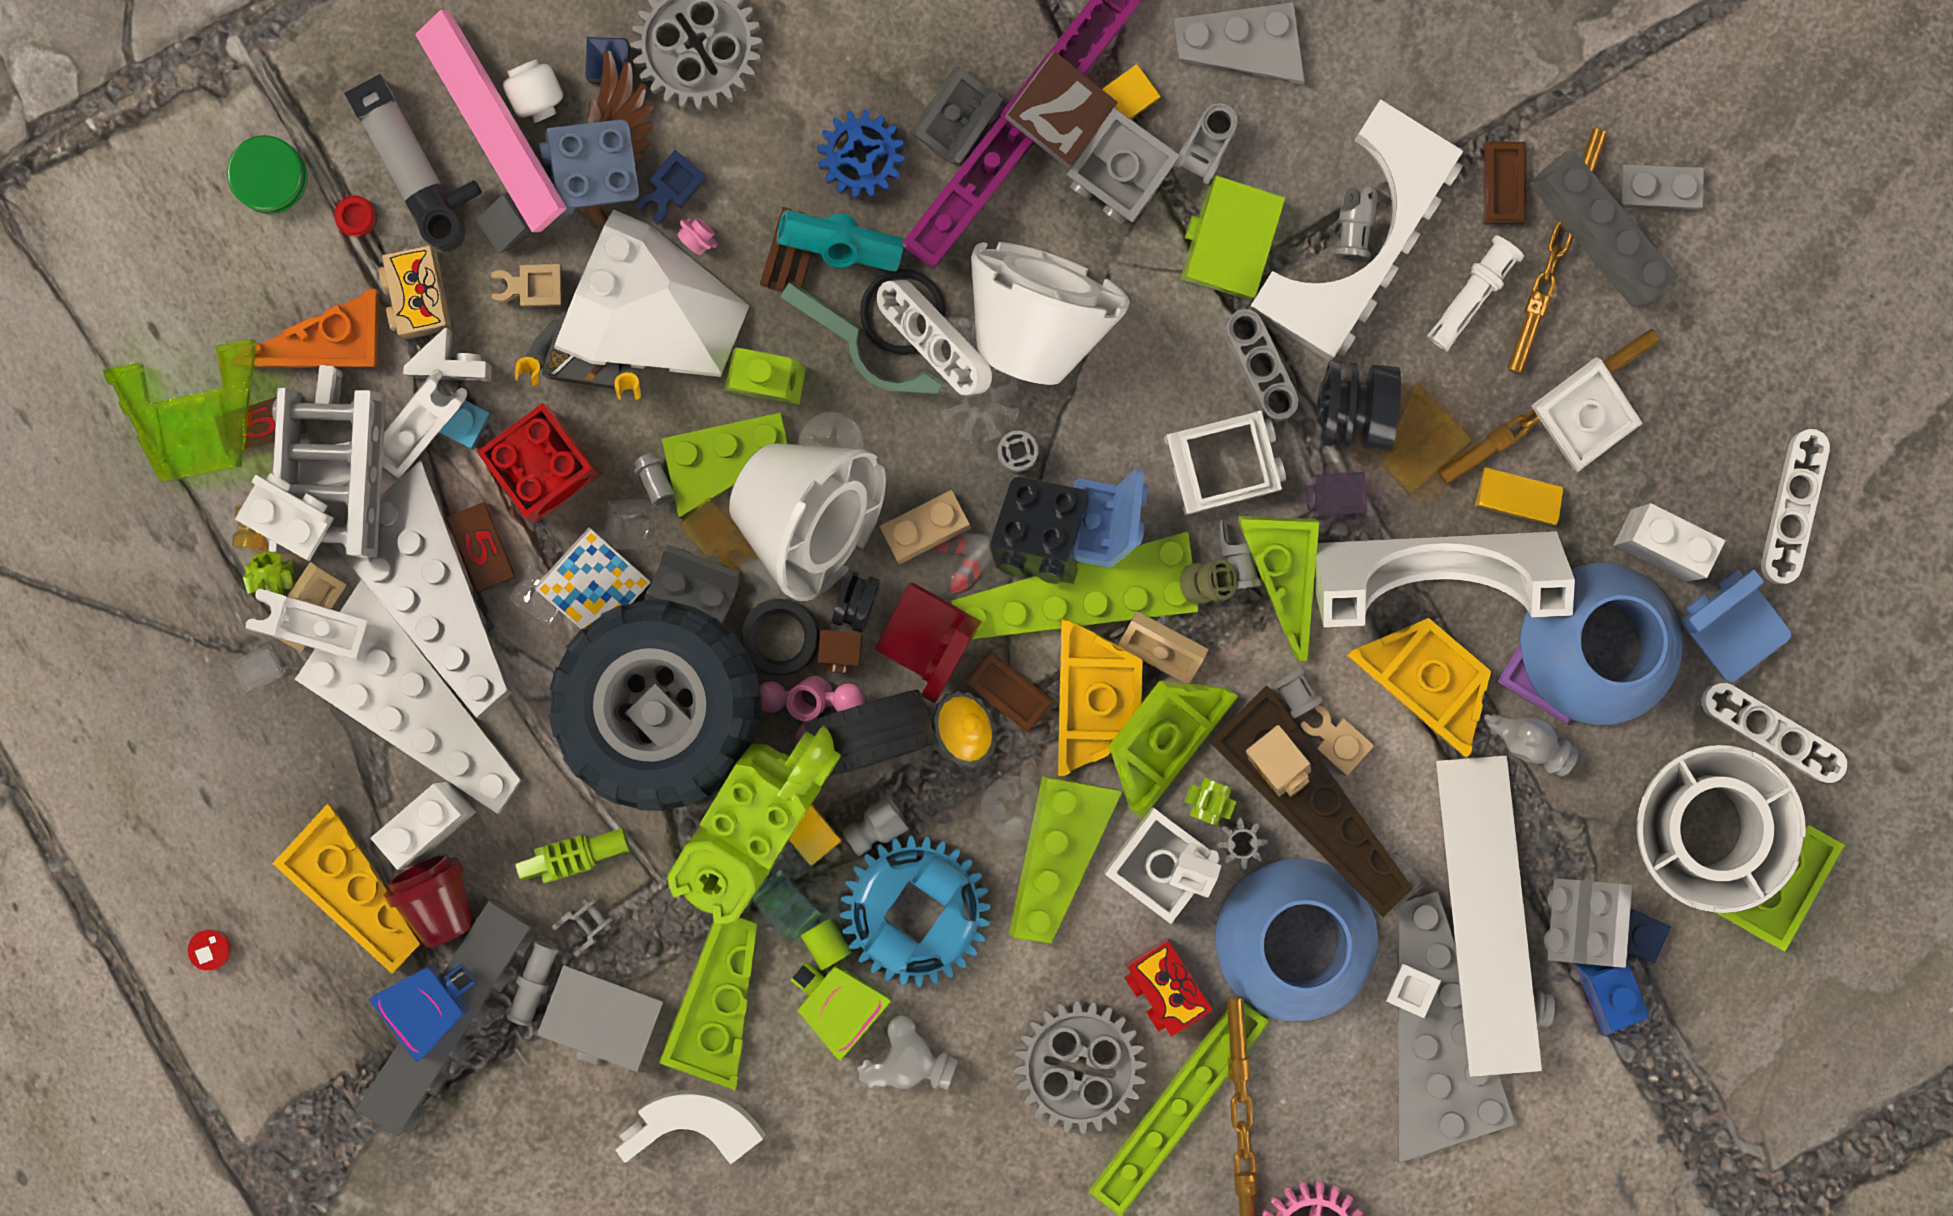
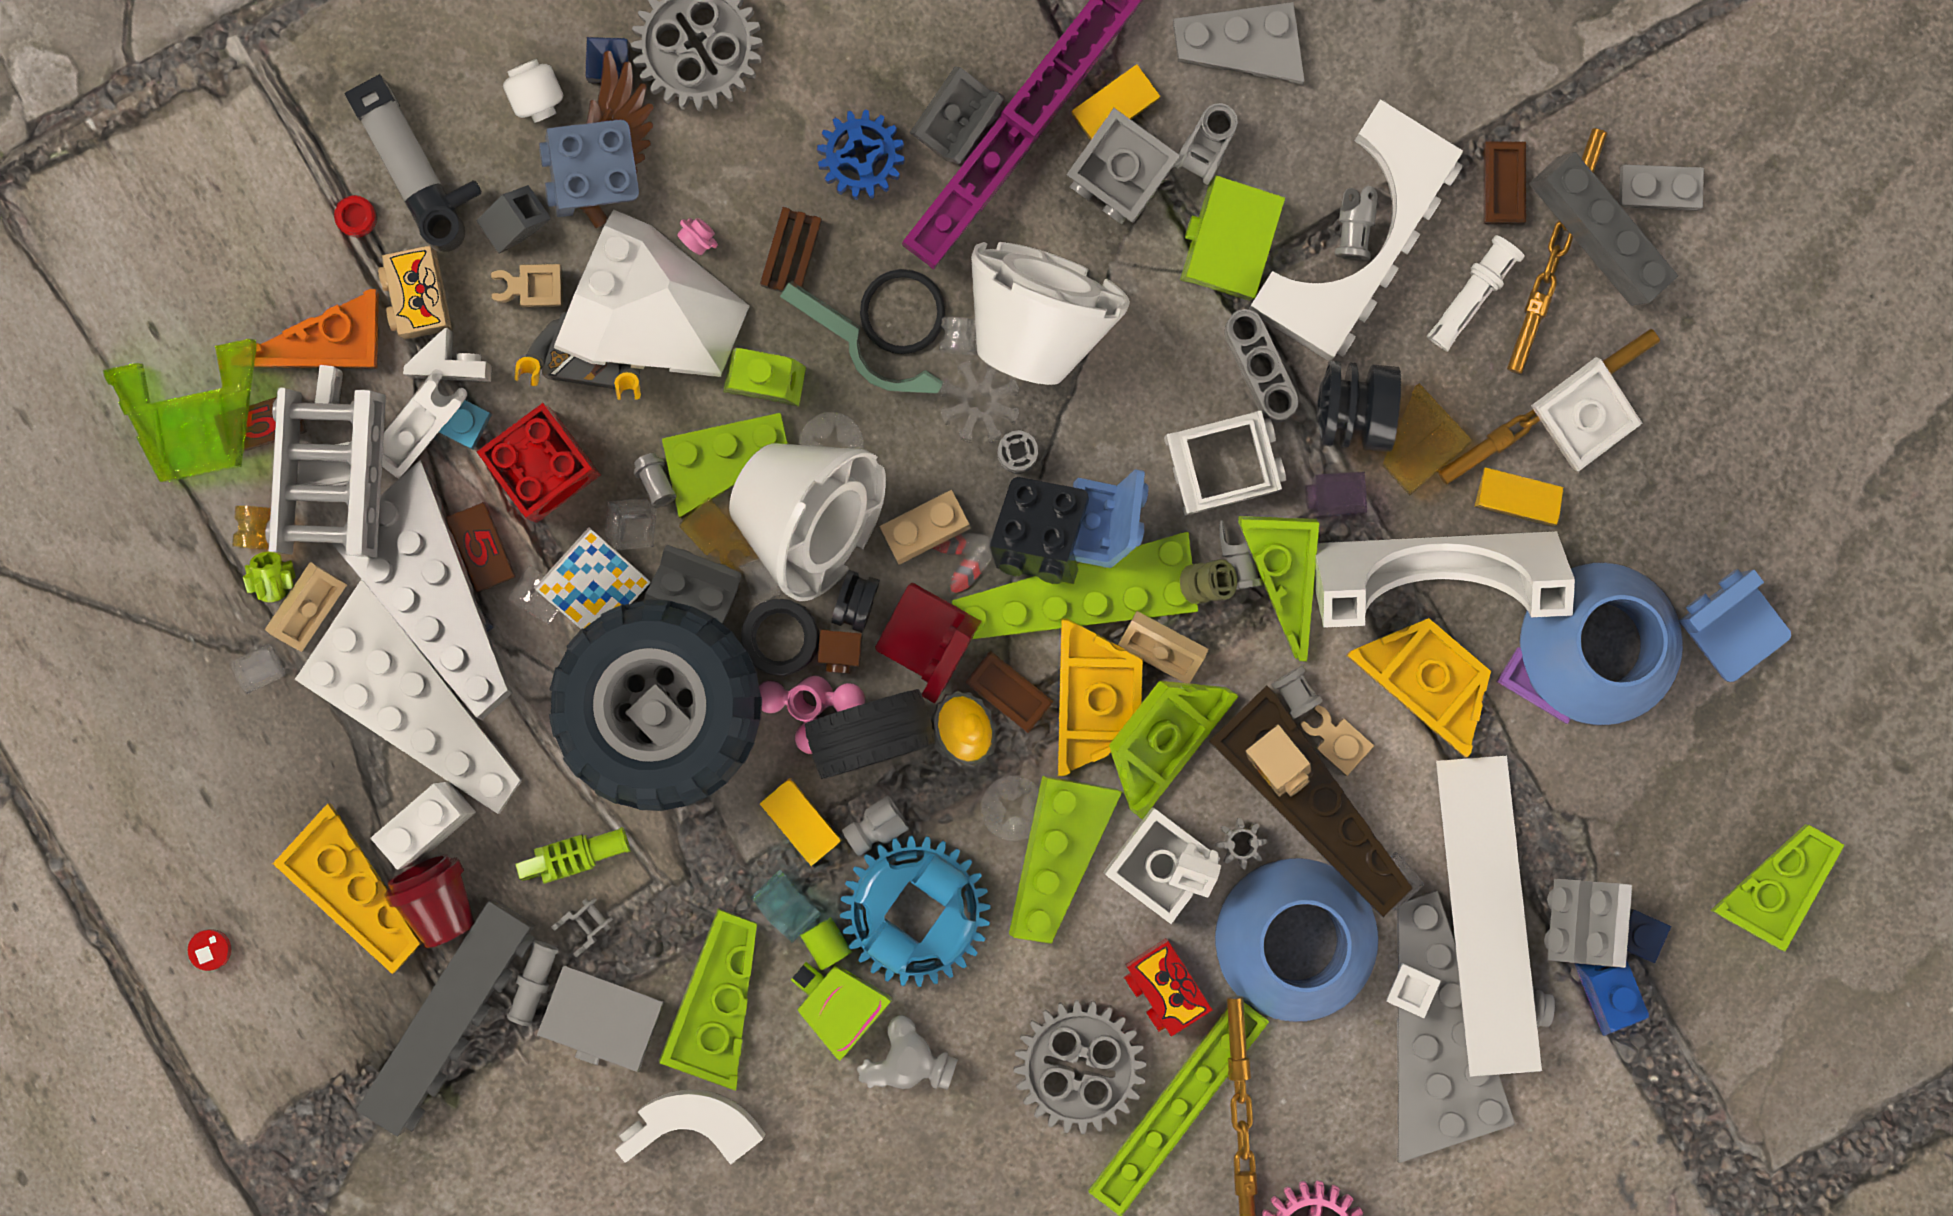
(267, 174): green head -> none
(284, 517): white bracket -> none
(309, 625): white plate -> none
(424, 1007): blue torso -> none
(490, 121): bright pink tile -> none
(675, 182): dark blue plate -> none
(751, 825): lime brick -> none
(840, 240): teal piece -> none
(930, 342): white beam -> none
(1061, 109): reddish brown tile -> none
(1210, 801): lime gear -> none
(1535, 743): light grey animal -> none
(1669, 542): white brick -> none
(1768, 837): white cone -> none
(1776, 728): white beam -> none
(1787, 504): white beam -> none

